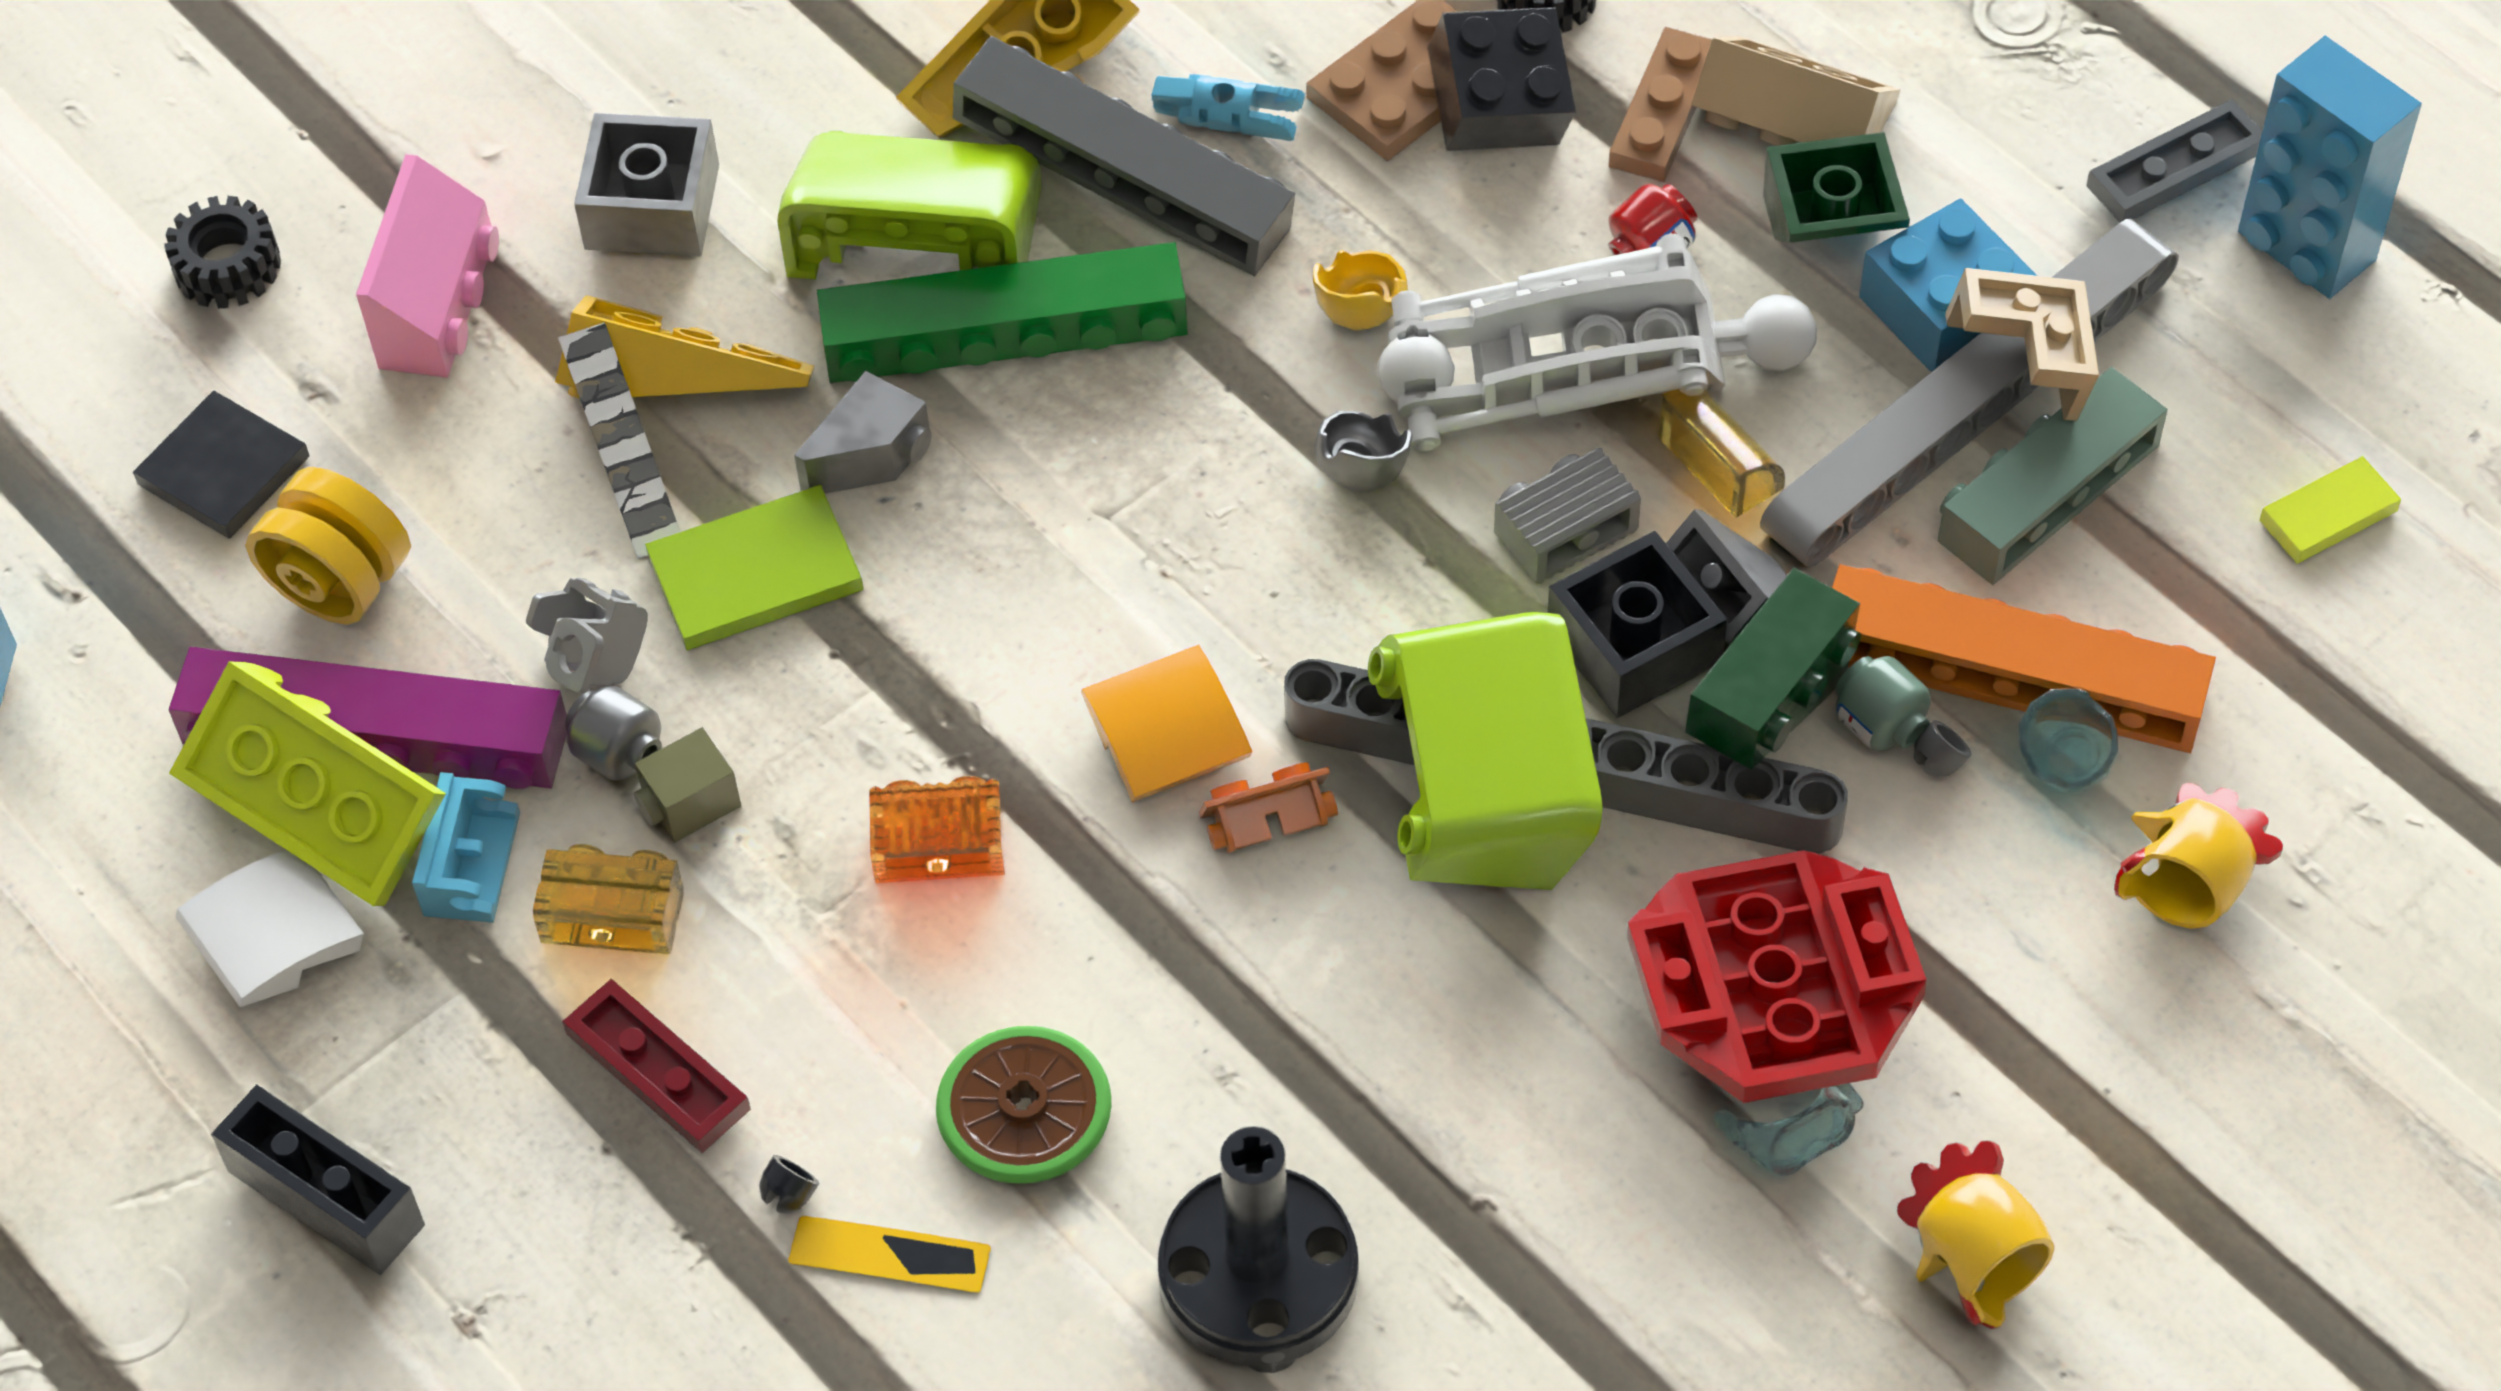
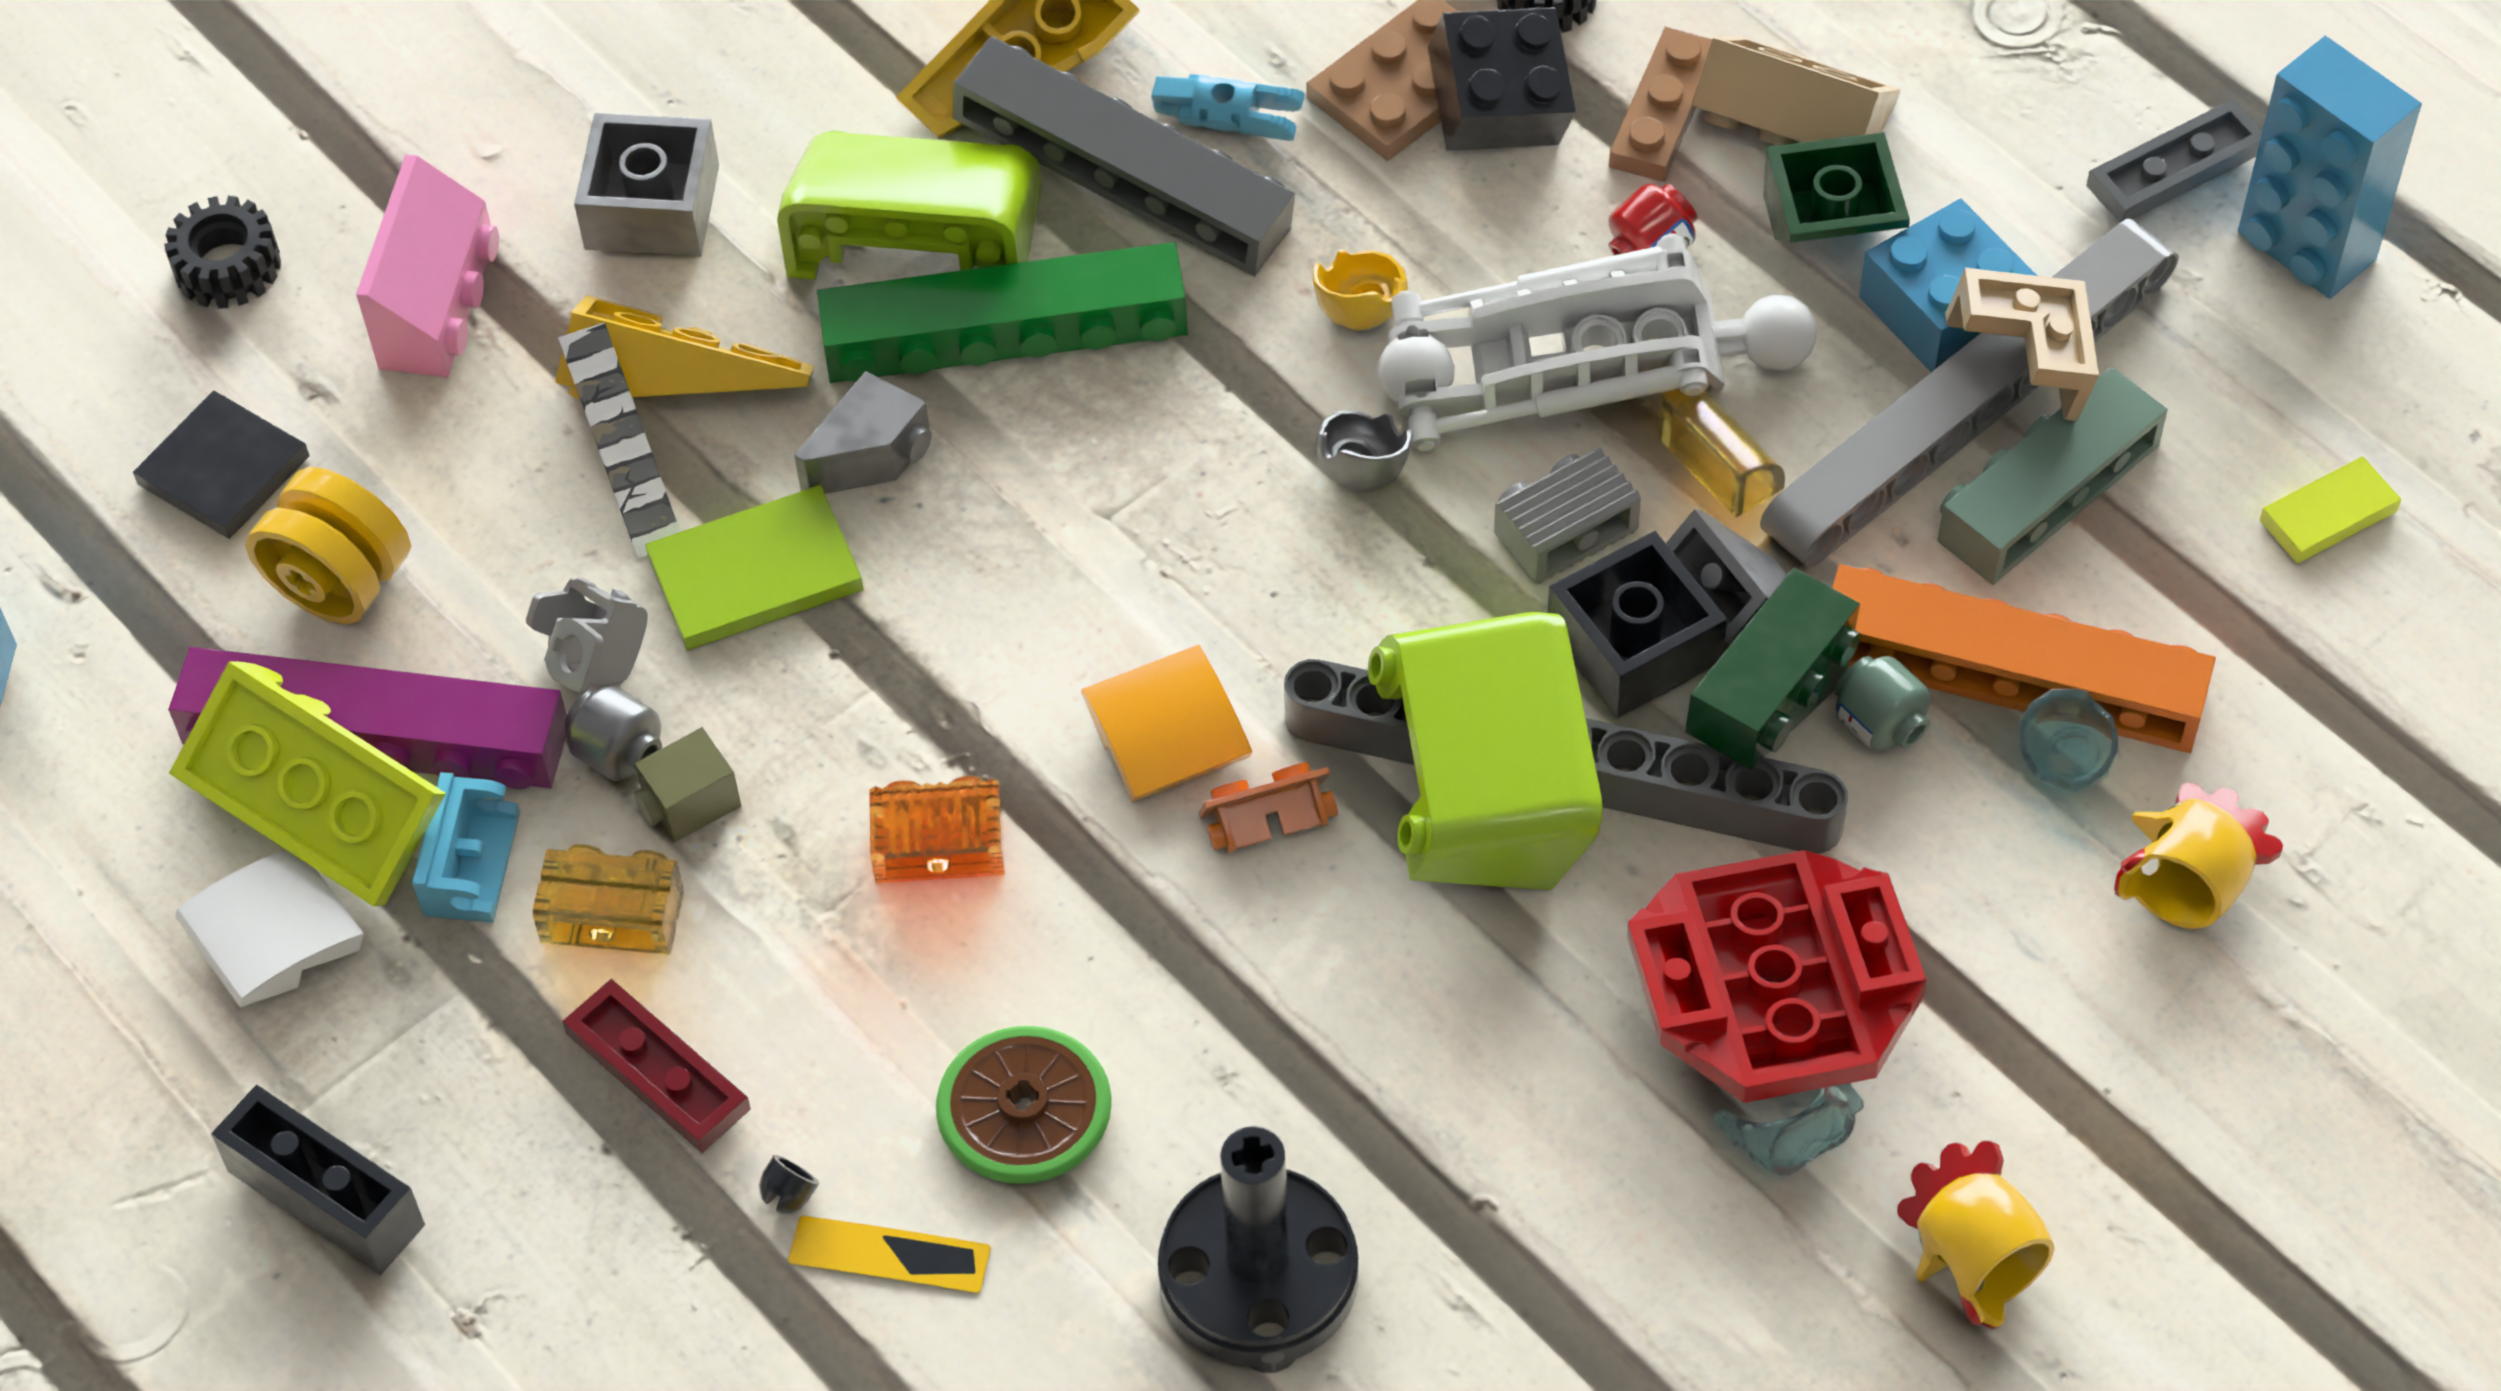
(1940, 750): dark grey hinge -> none

